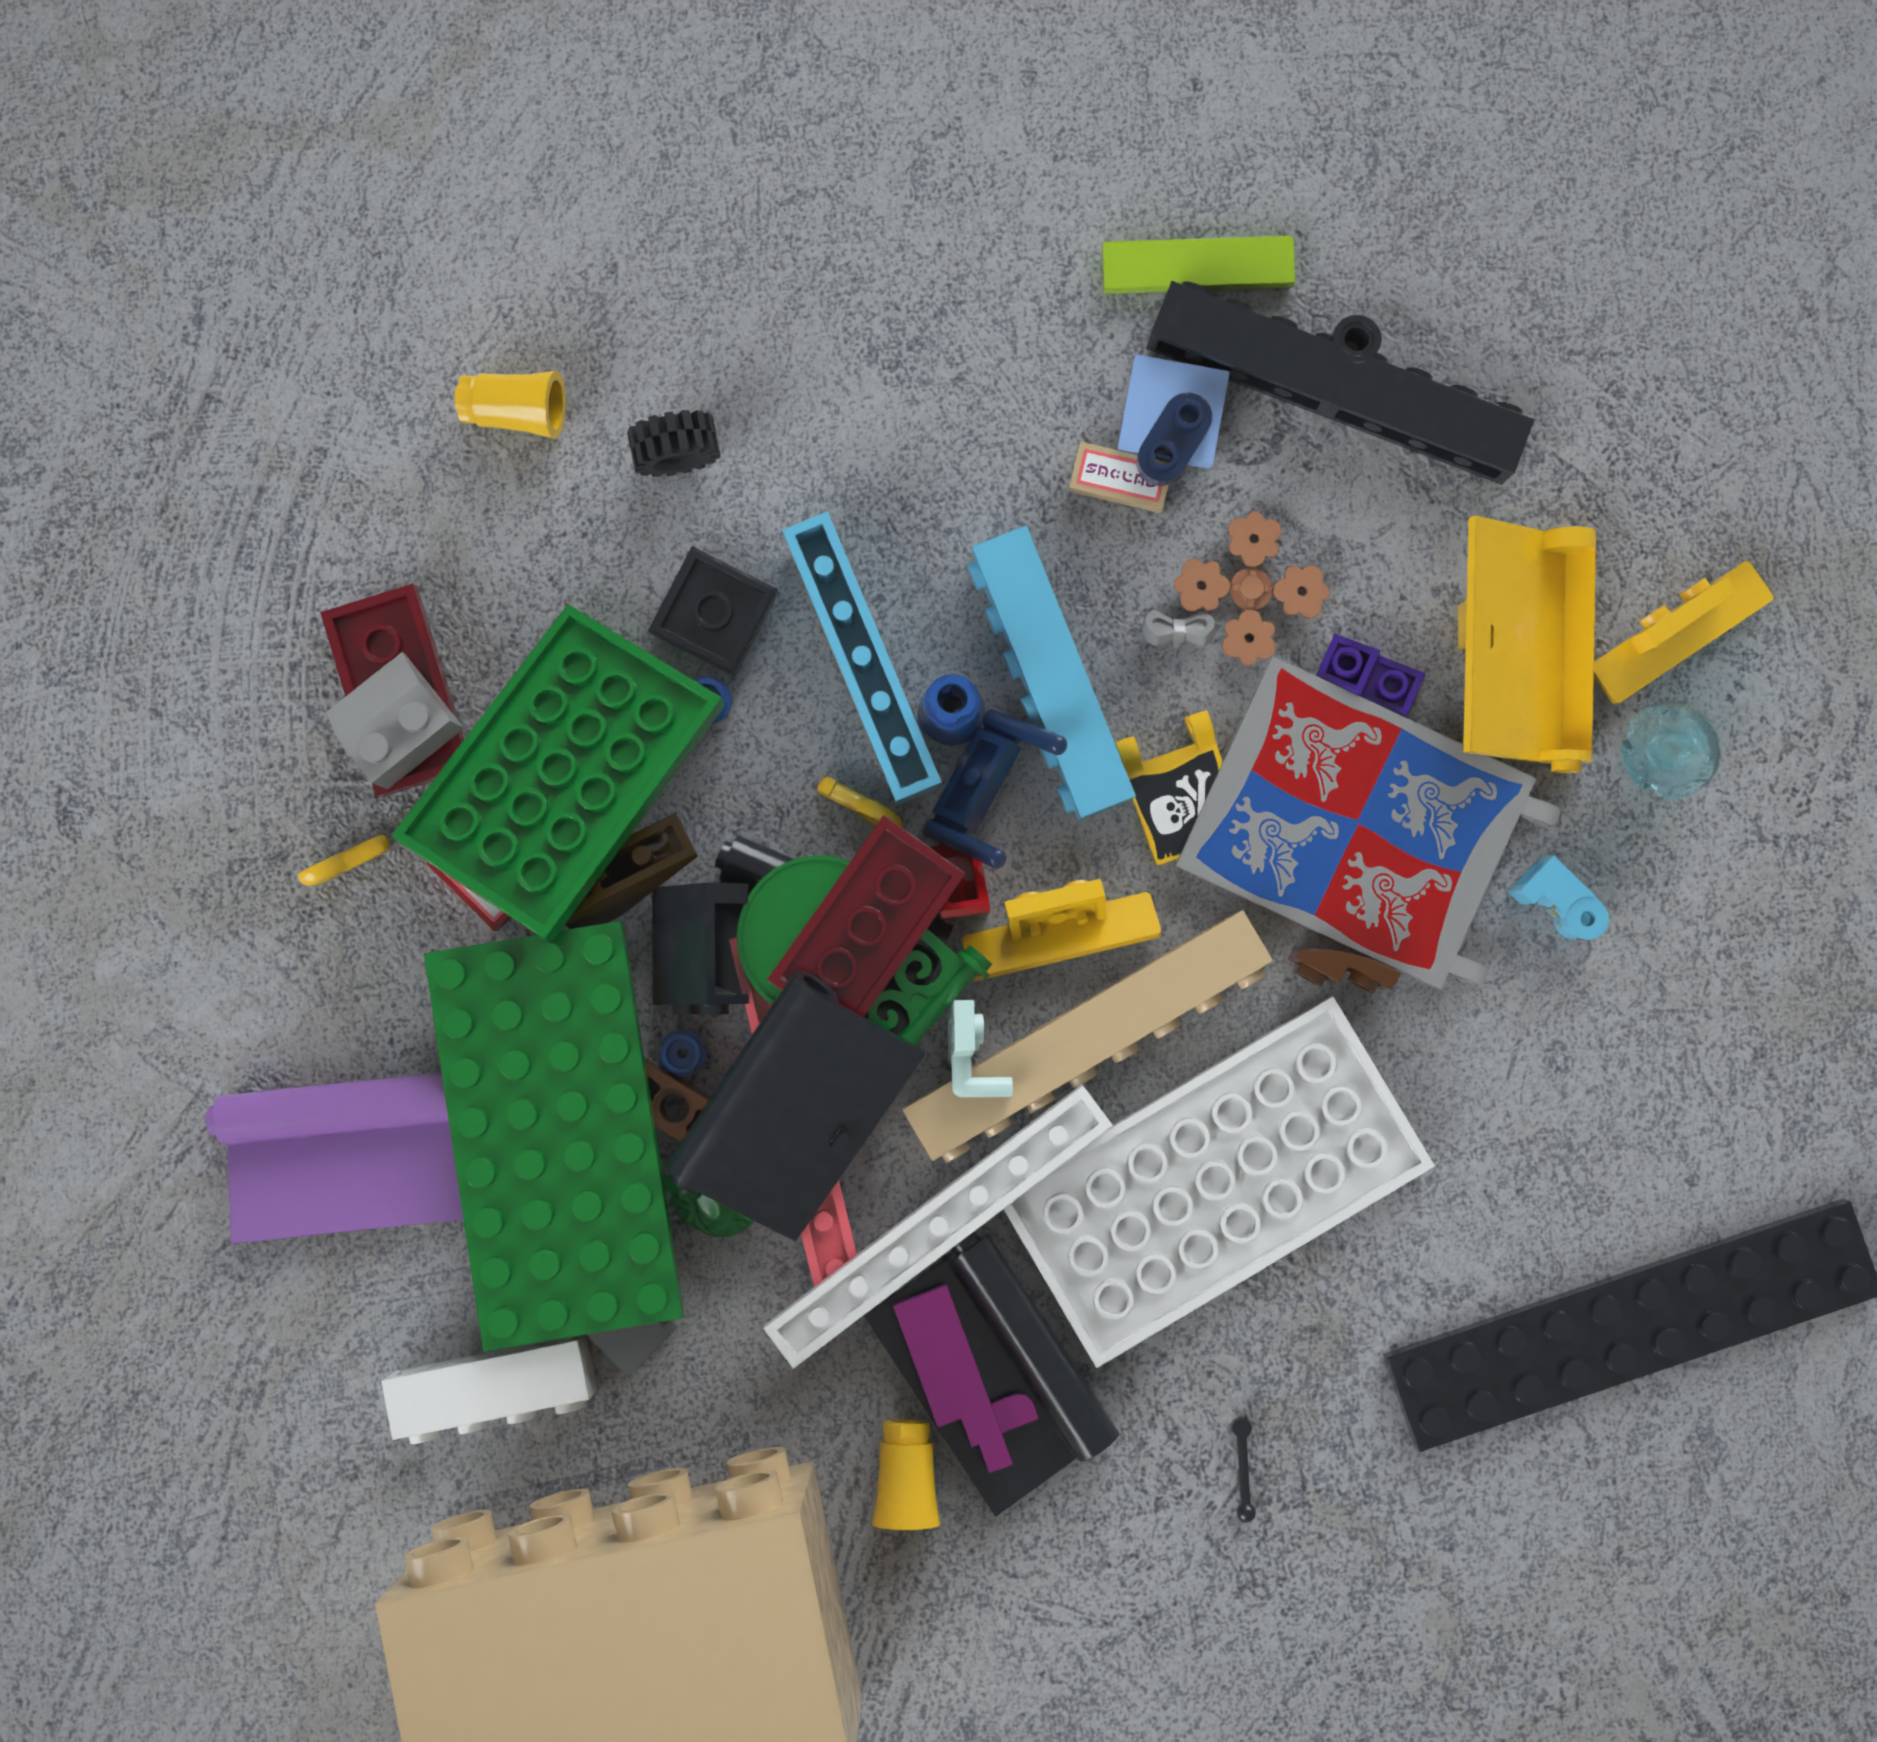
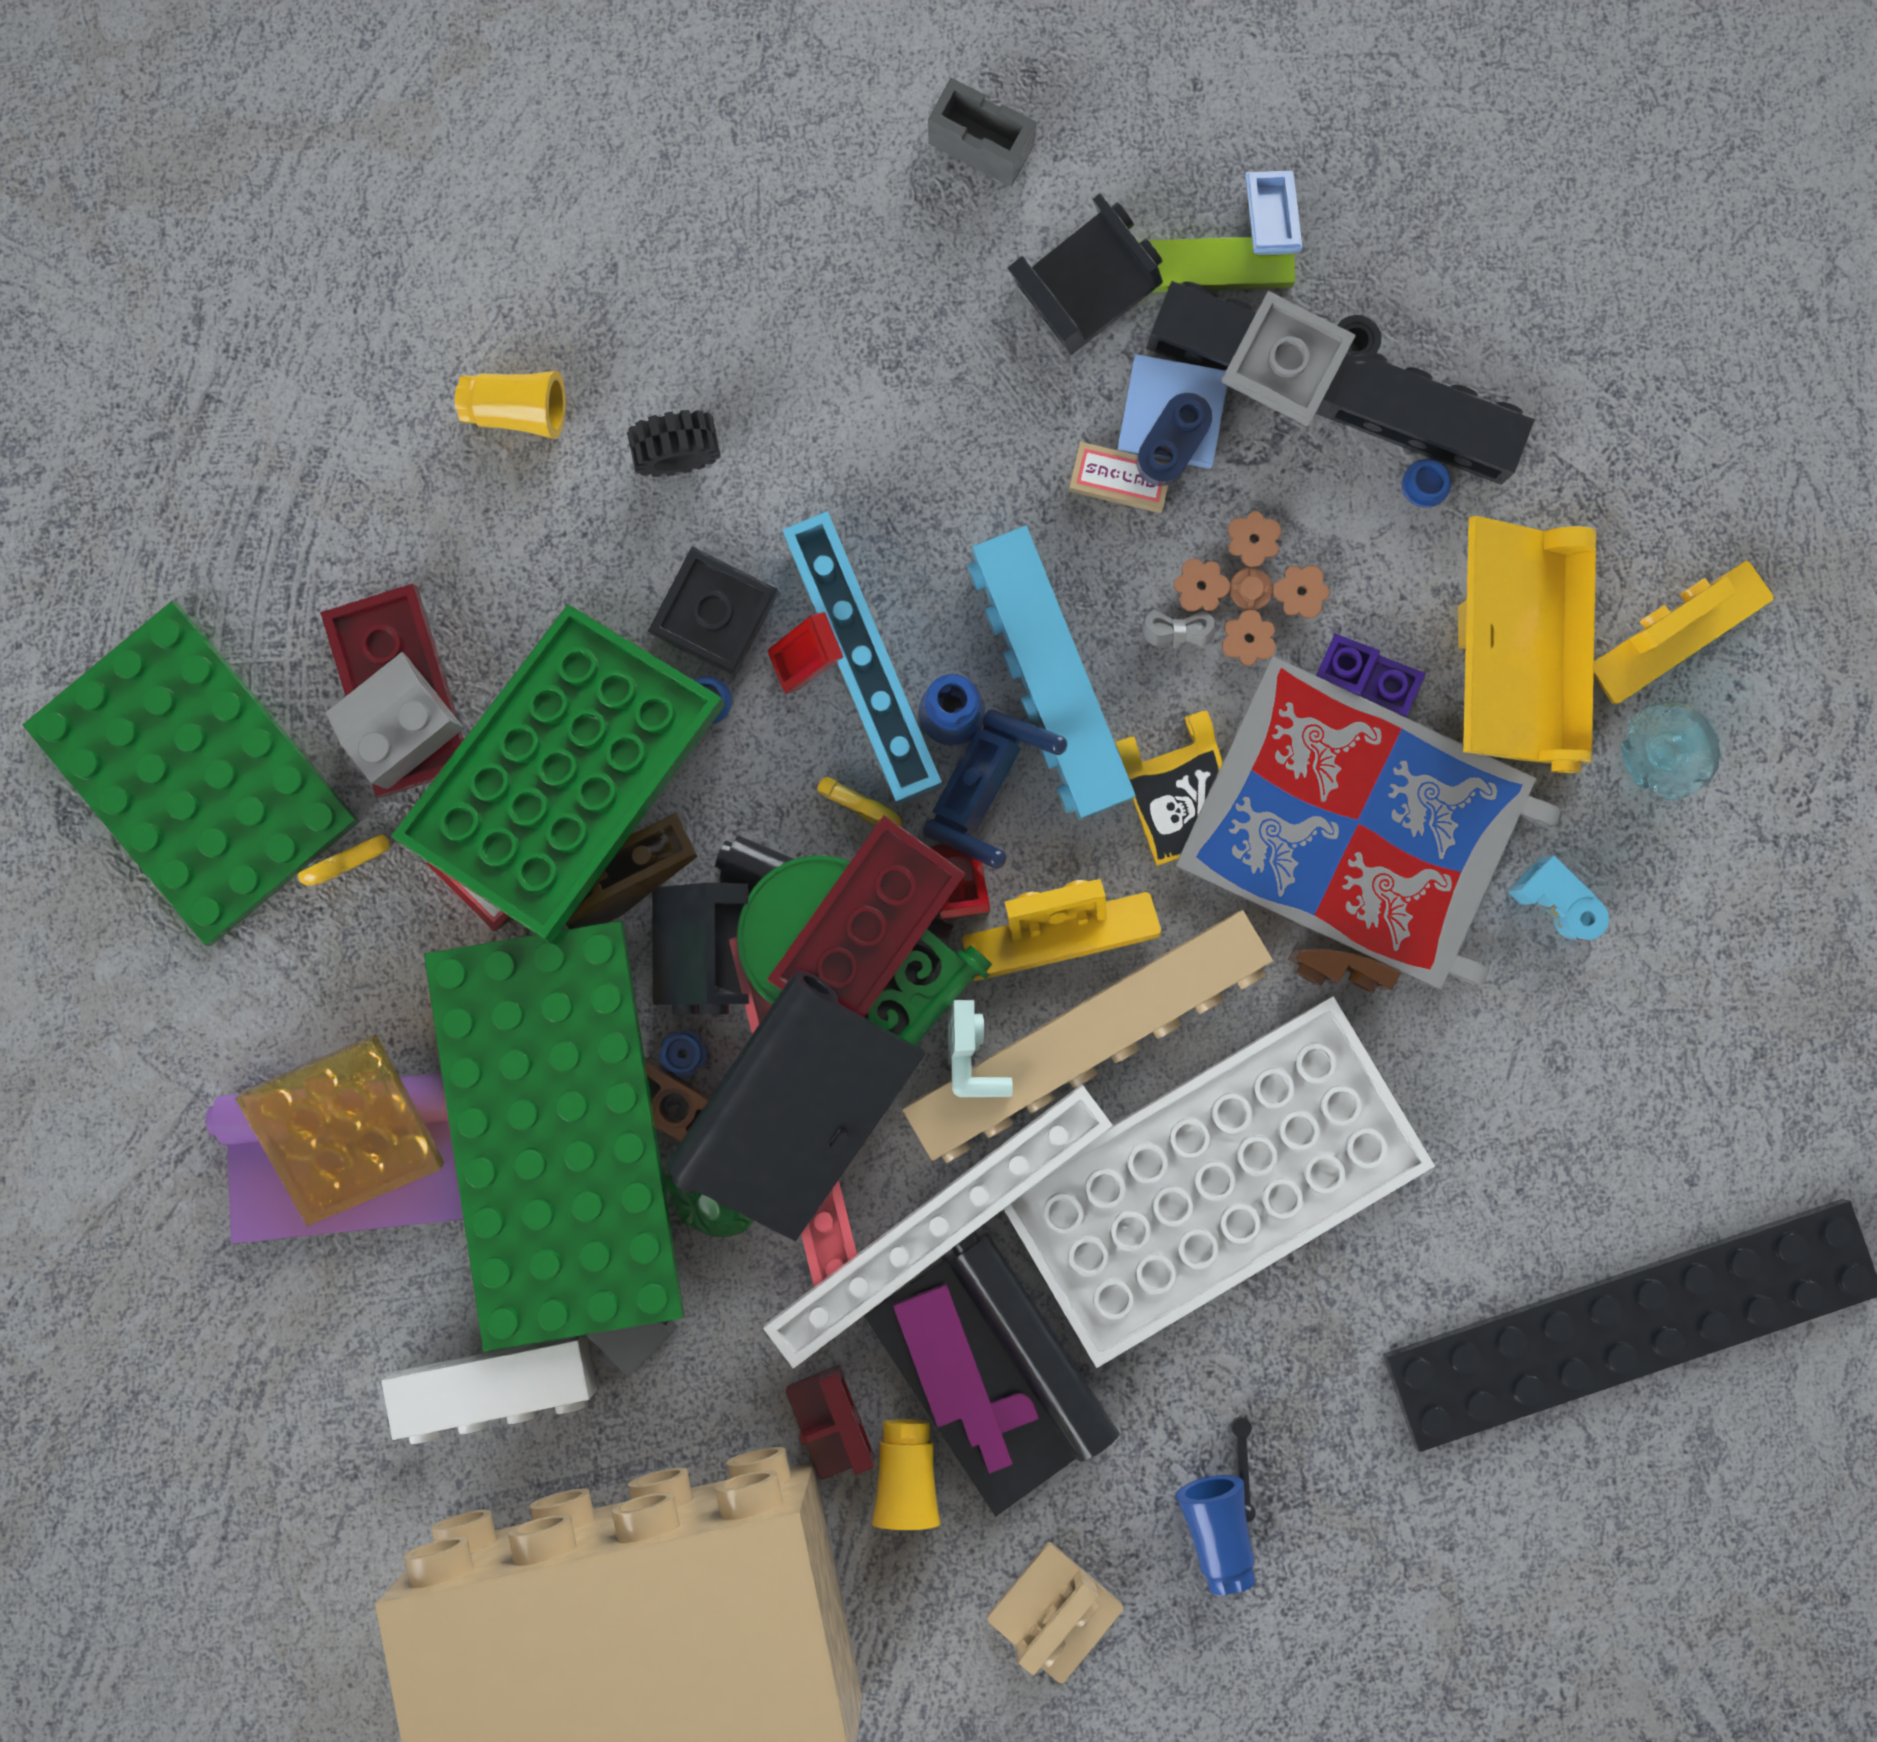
(191, 773): none -> green plate
(340, 1130): none -> clear yellow plate
(805, 653): none -> red tile
(830, 1423): none -> dark red panel
(980, 132): none -> dark grey brick
(1054, 1614): none -> tan bracket
(1090, 276): none -> black panel
(1219, 1531): none -> blue plant
(1273, 212): none -> light blue tile
(1288, 358): none -> light grey plate
(1426, 483): none -> blue plate

